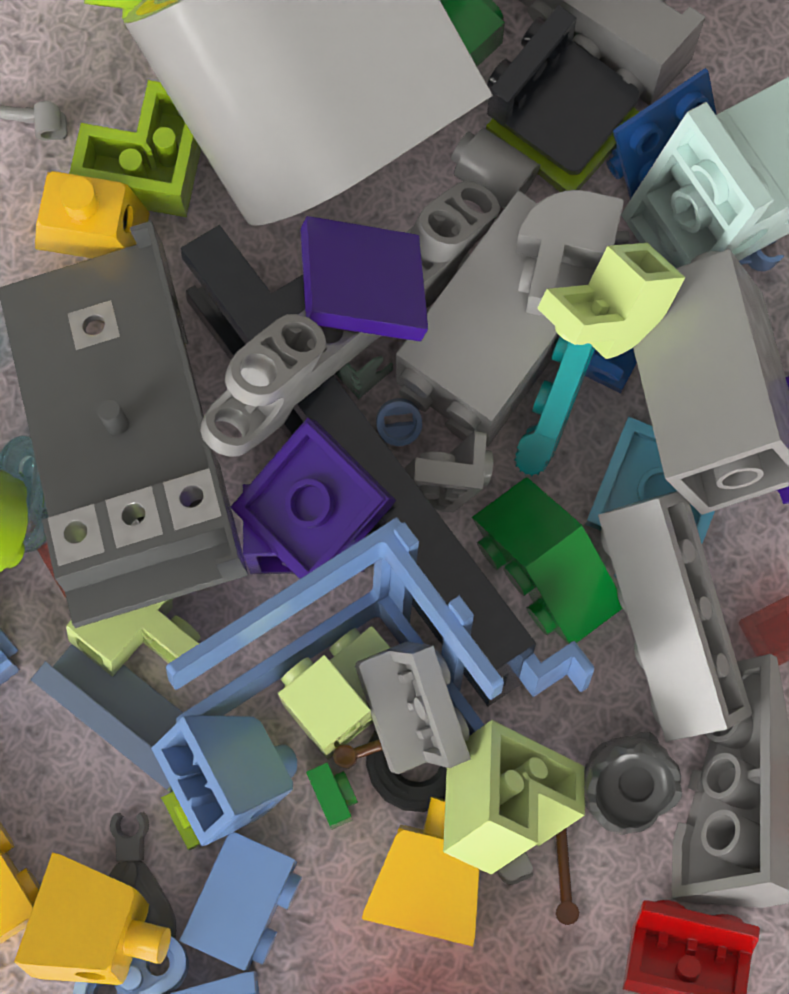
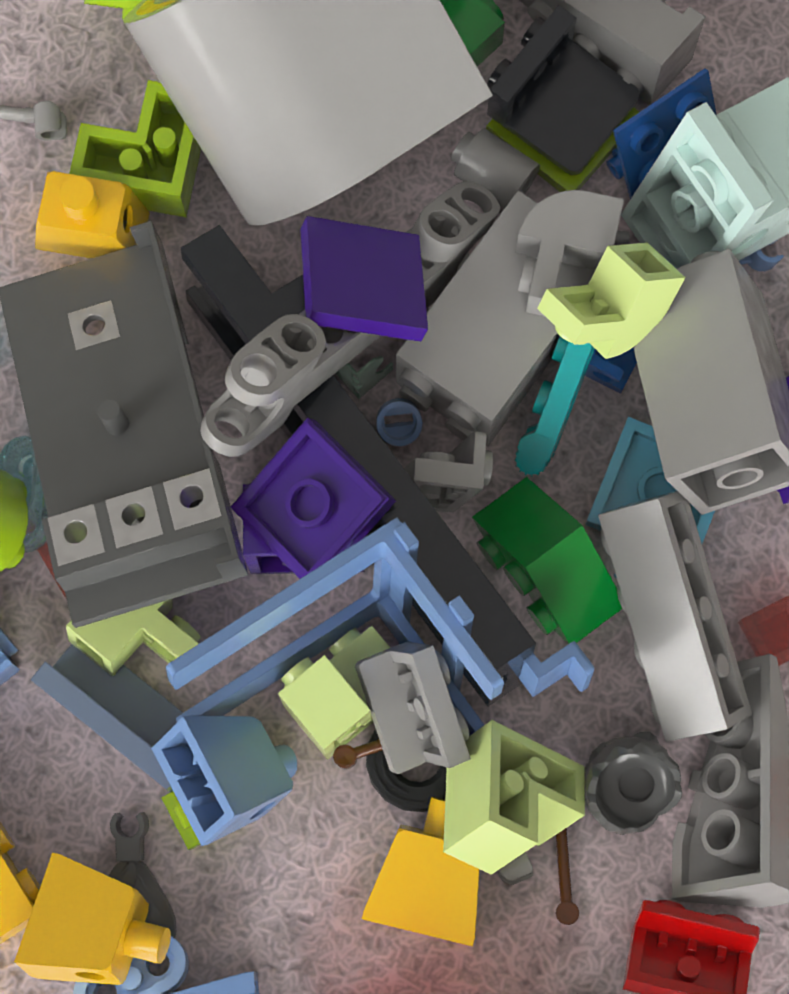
(241, 901): medium blue brick -> none
(333, 794): green plate -> none

